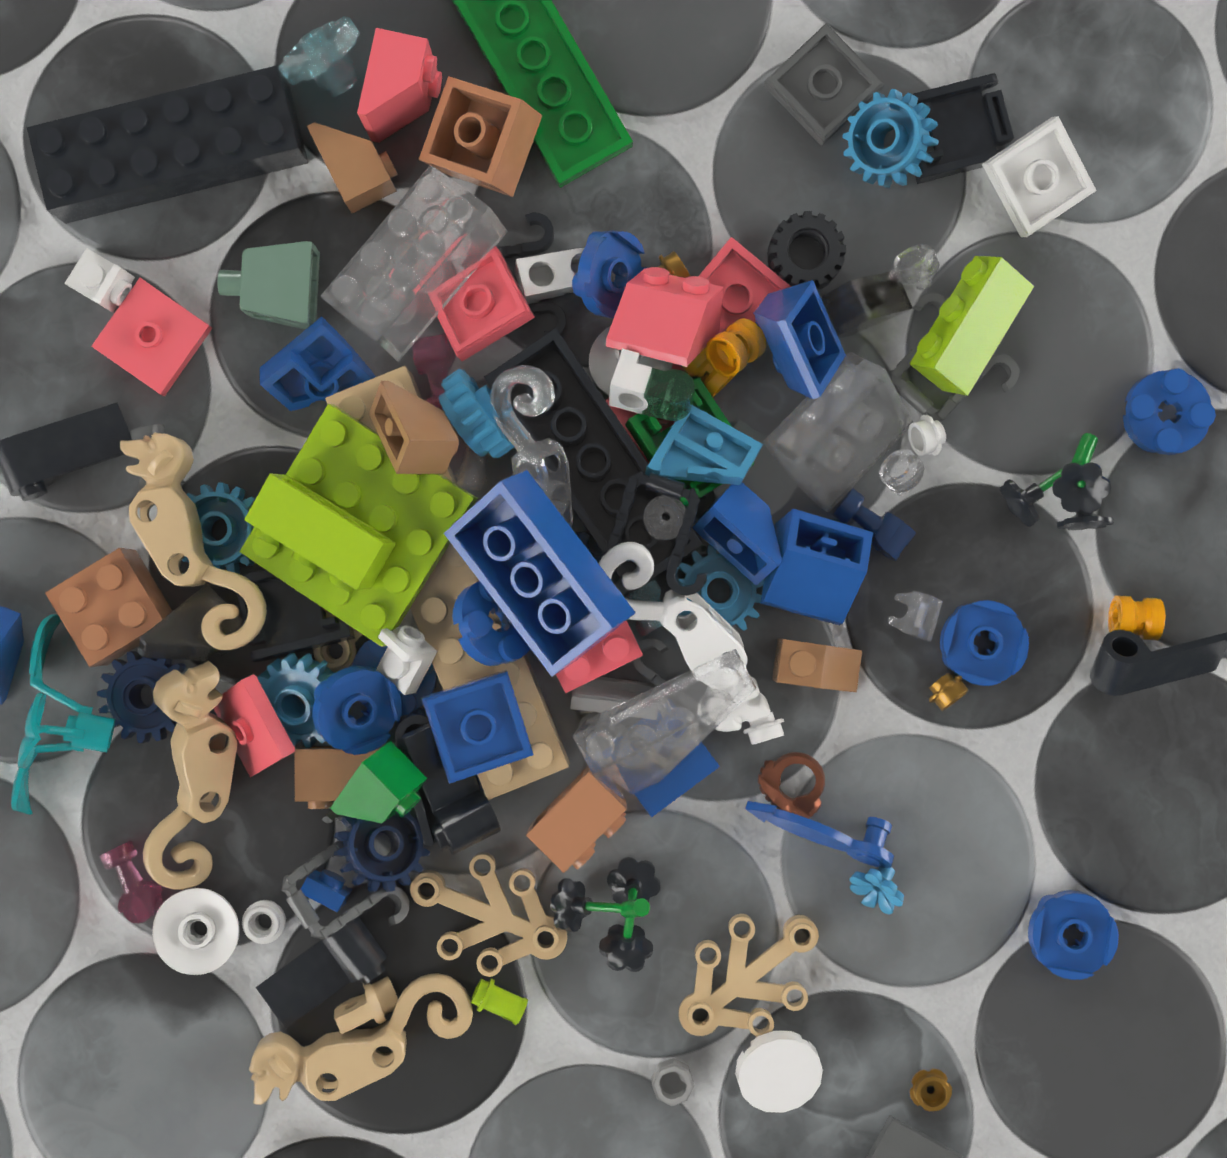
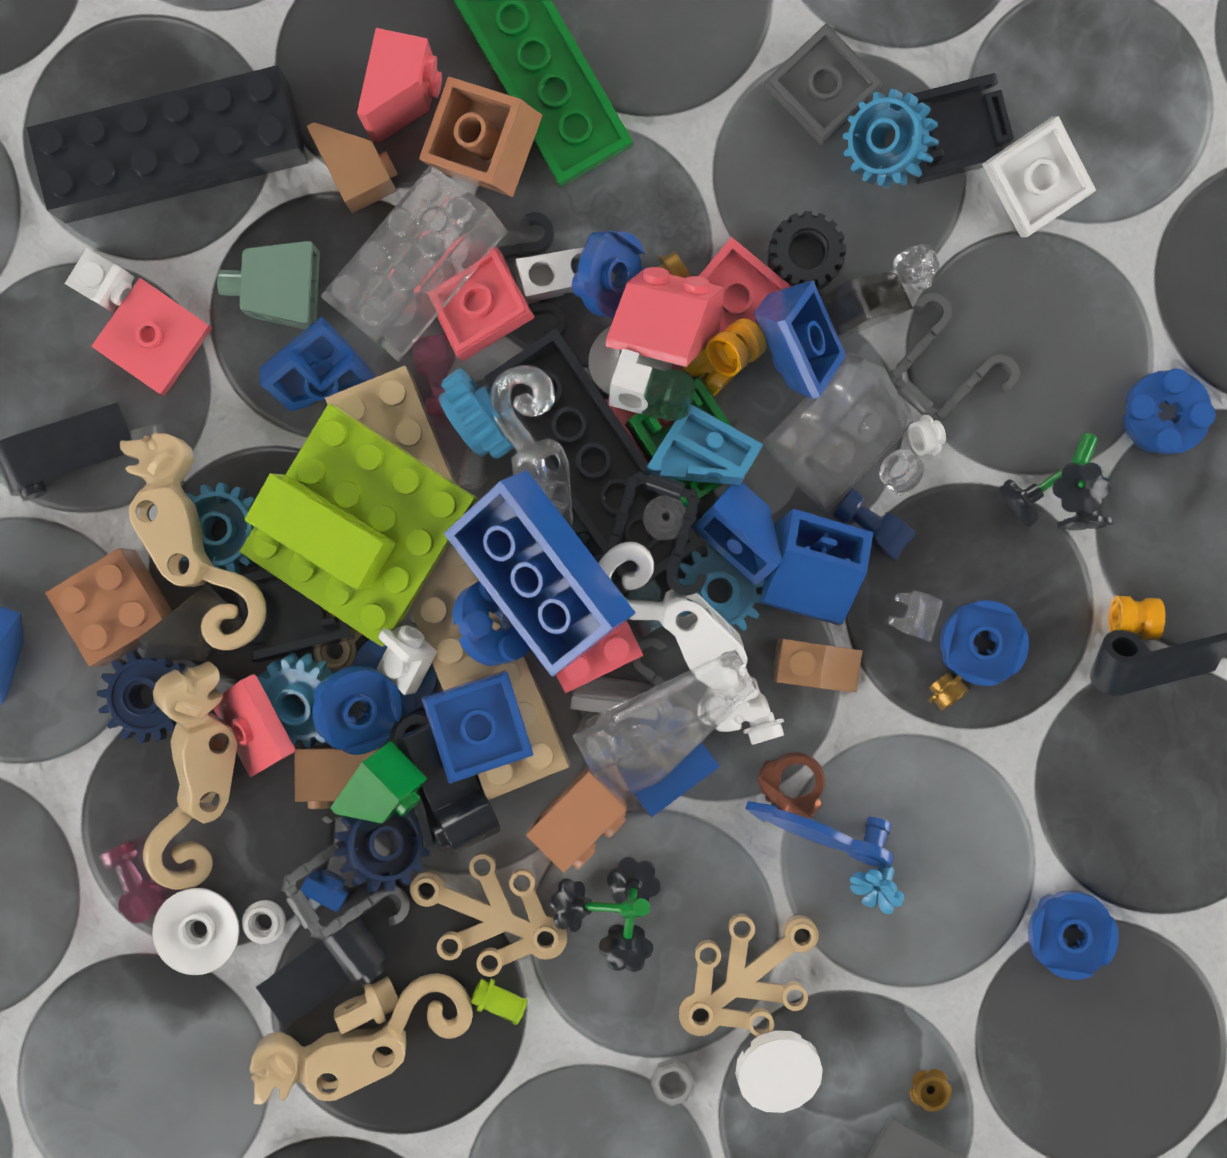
(81, 731): teal plant -> none
(324, 57): clear light blue plant -> none
(412, 431): medium nougat slope -> none
(971, 324): lime brick -> none

